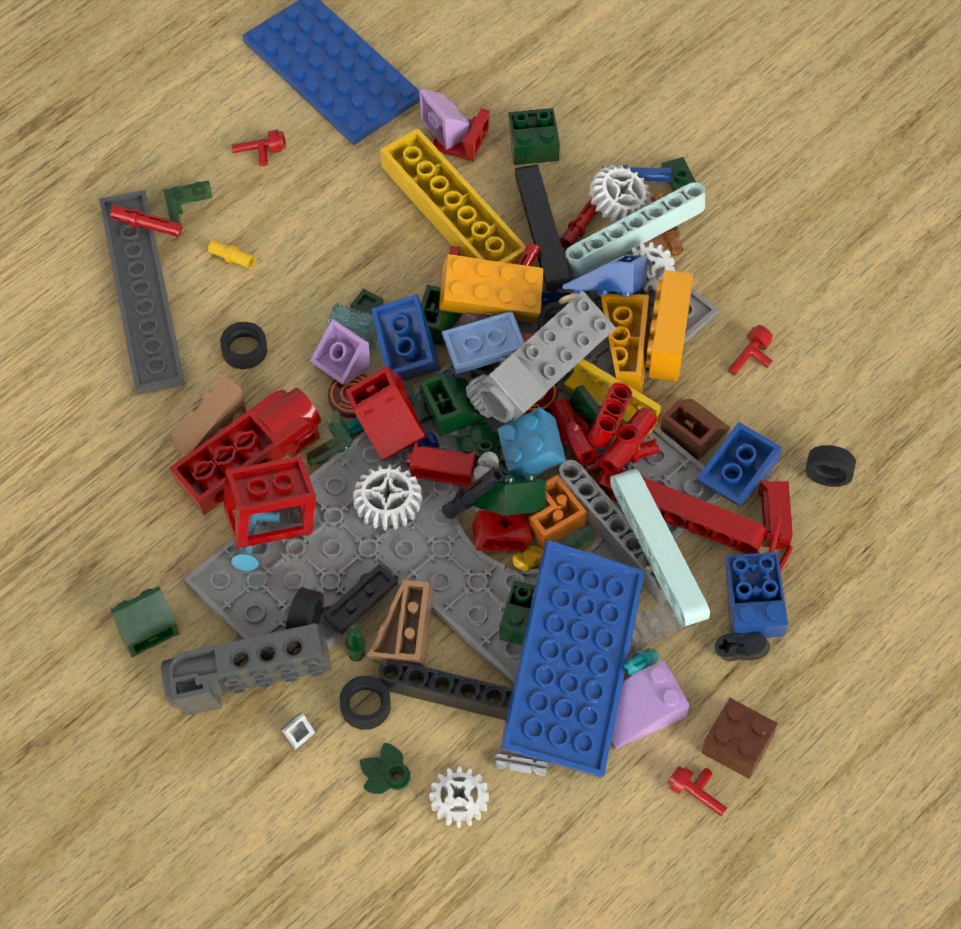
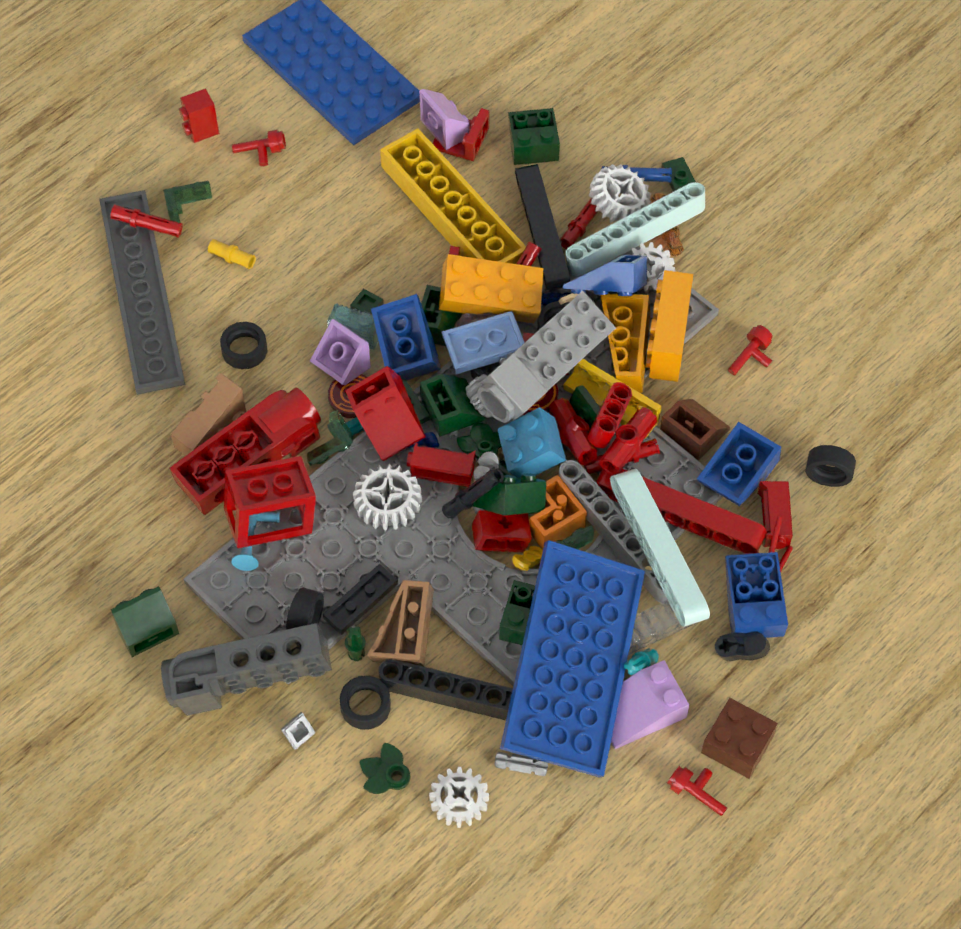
(199, 115): none -> red brick

